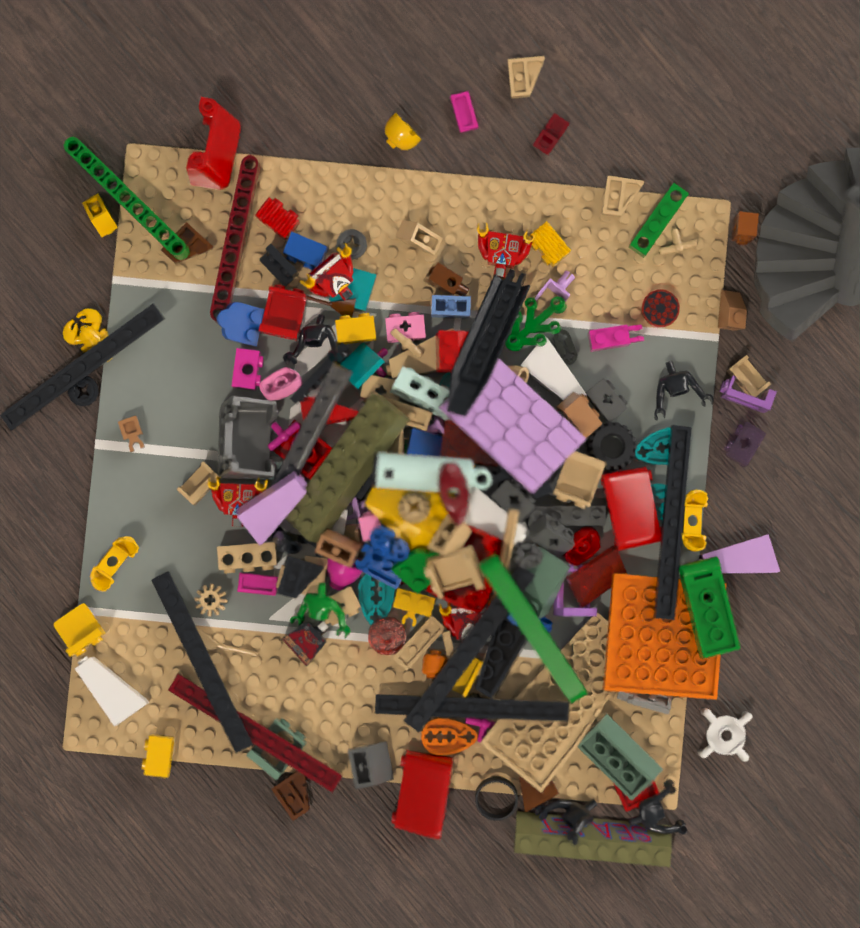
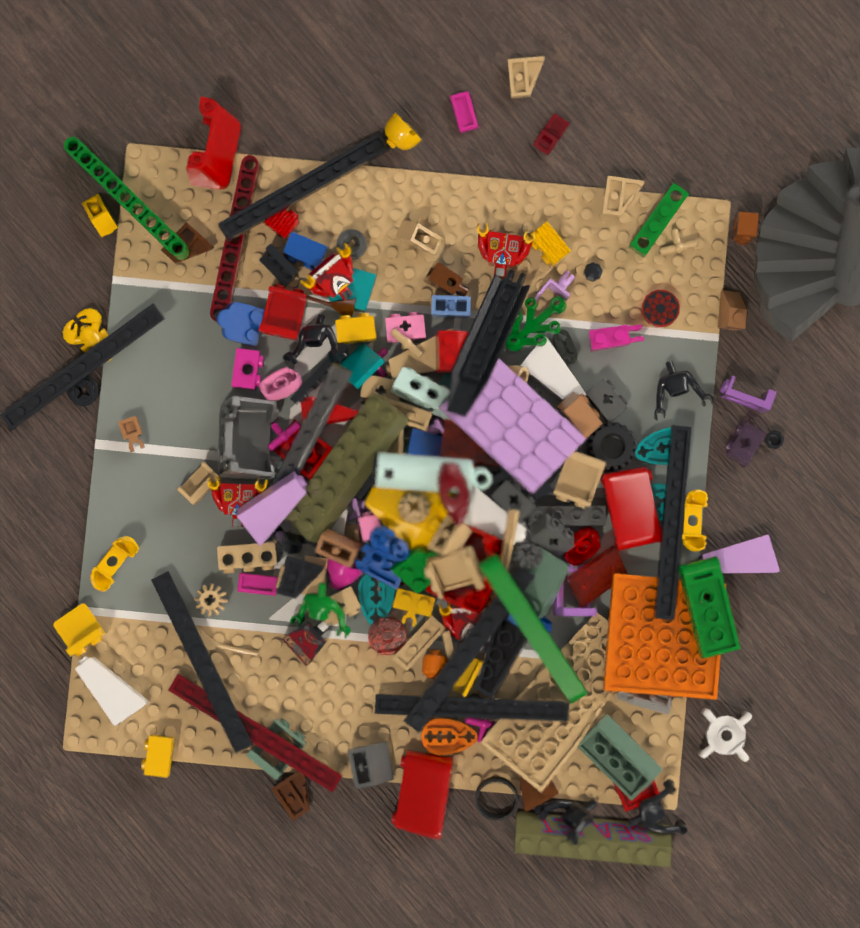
(303, 187): none -> black plate
(592, 272): none -> black tile
(748, 378): tan panel -> none
(774, 439): none -> black tile

